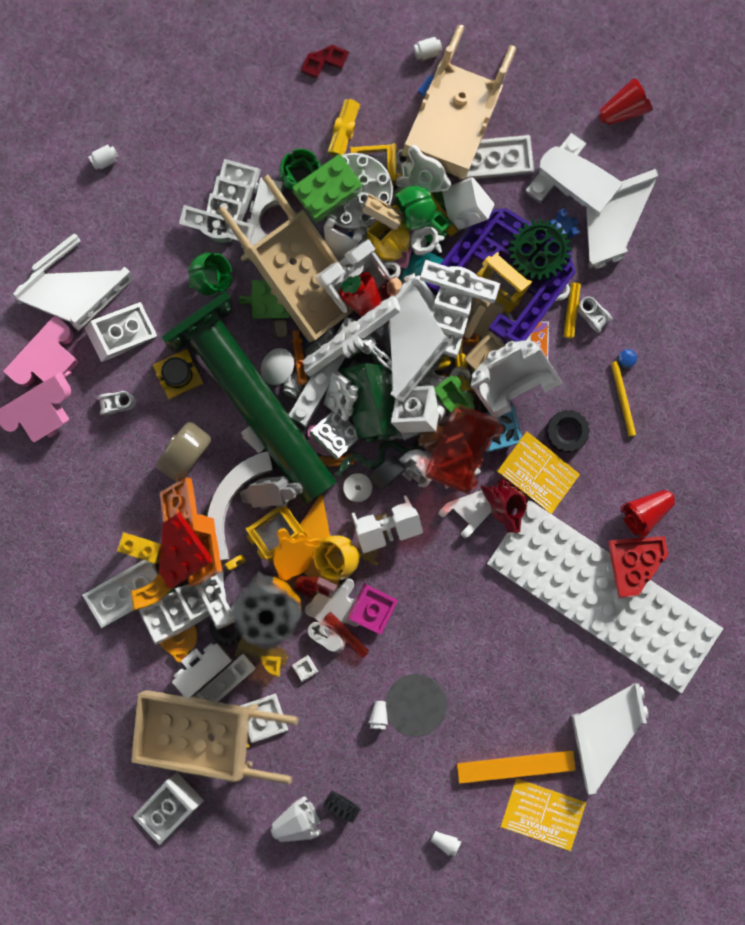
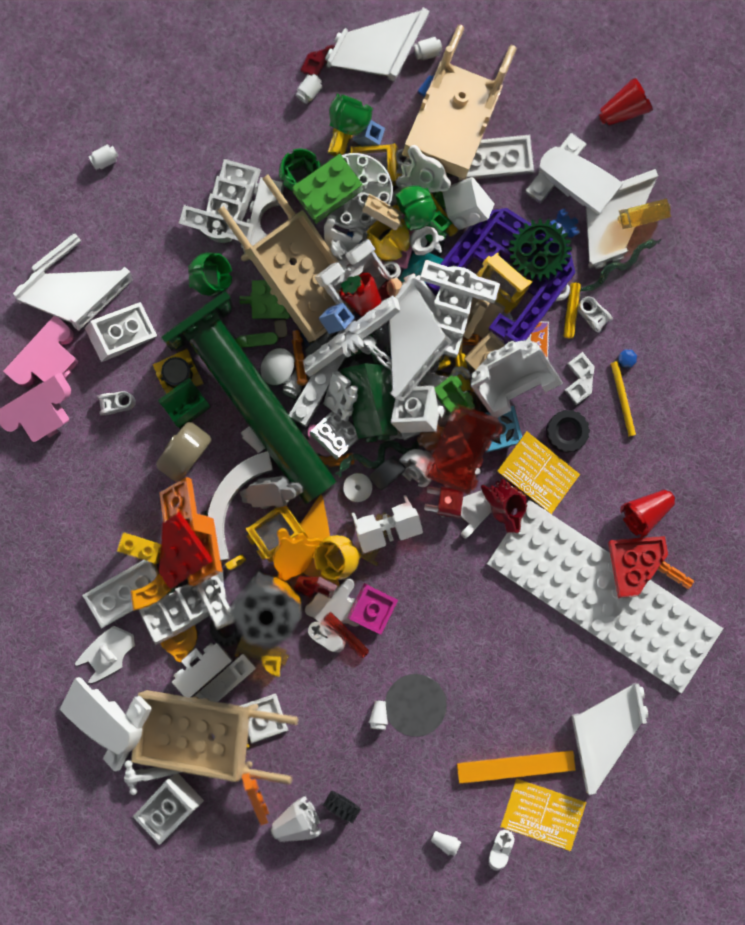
(106, 721): none -> white slope
(107, 652): none -> white shield
(132, 776): none -> white piece
(184, 403): none -> dark green bracket
(255, 798): none -> orange plate
(257, 340): none -> bright green piece
(304, 668): white tile -> none
(308, 88): none -> white brick
(336, 318): none -> medium blue brick
(338, 249): none -> white plate
(349, 115): none -> green piece
(371, 135): none -> medium blue brick
(378, 47): none -> white piece
(449, 502): none -> dark red piece
(503, 841): none -> white piece
(583, 386): none -> white tile
(620, 266): none -> clear green animal
(644, 213): none -> clear yellow brick
(676, 575): none -> orange axle

